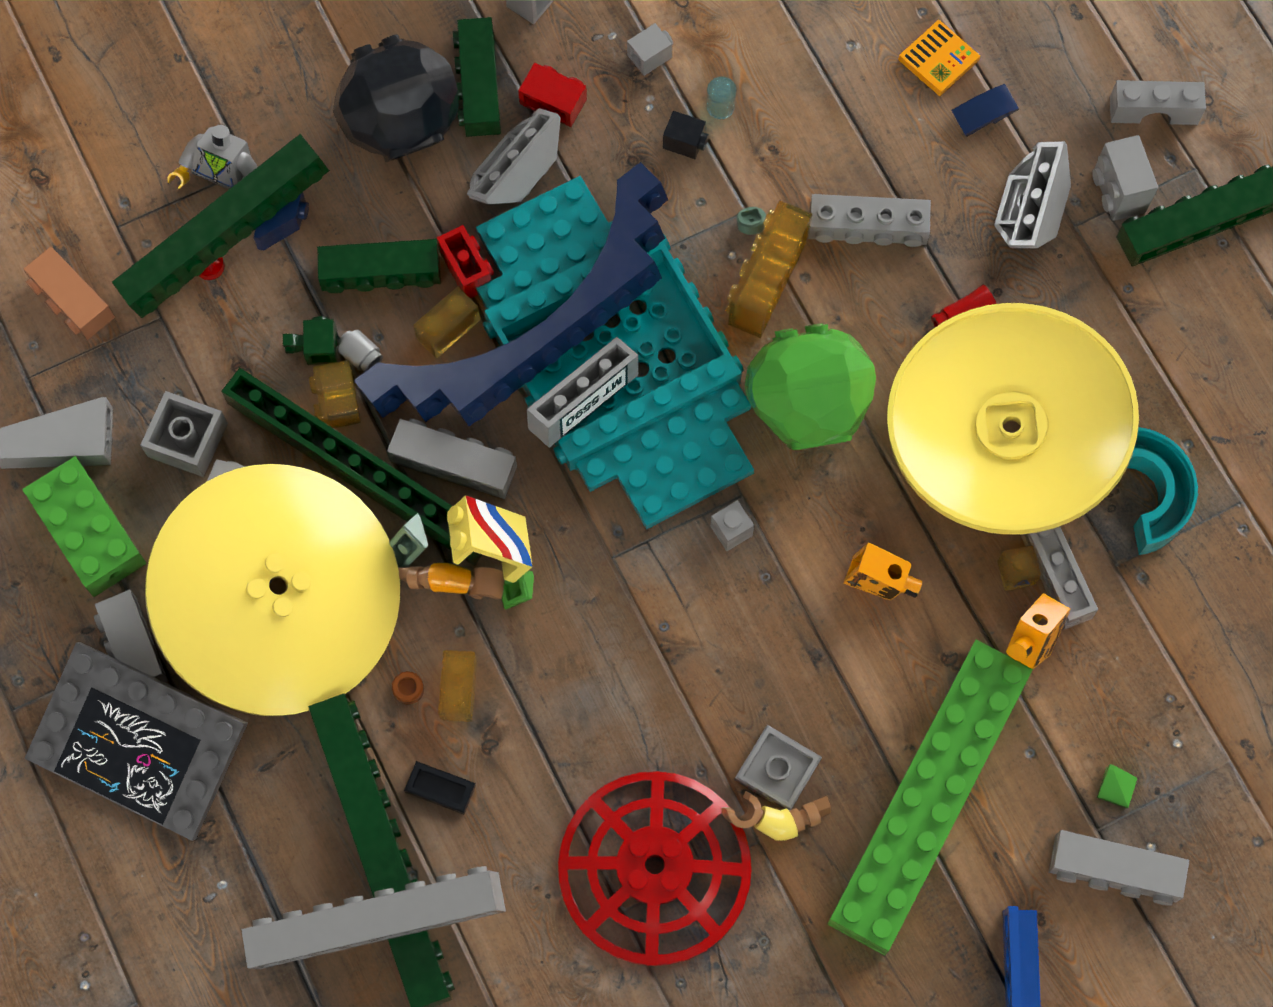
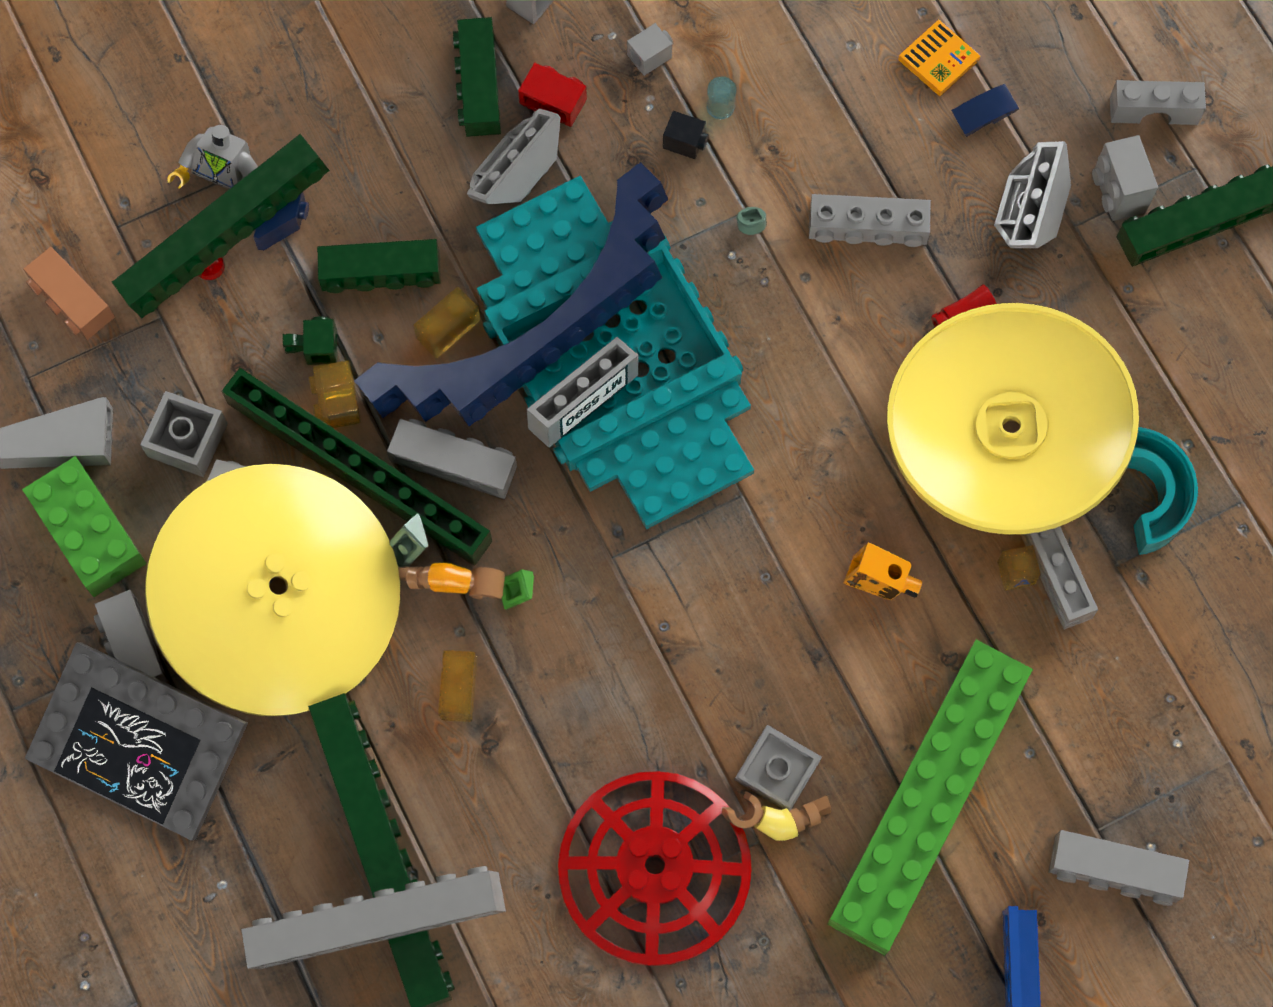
(359, 350): light grey brick -> none
(396, 98): black rock -> none
(407, 688): dark orange tile -> none
(440, 787): black tile -> none
(464, 261): red brick -> none
(492, 533): light yellow panel -> none
(732, 525): light grey brick -> none
(768, 269): clear yellow brick -> none
(811, 386): bright green rock -> none
(1034, 642): light orange torso -> none
(1117, 786): bright green slope -> none

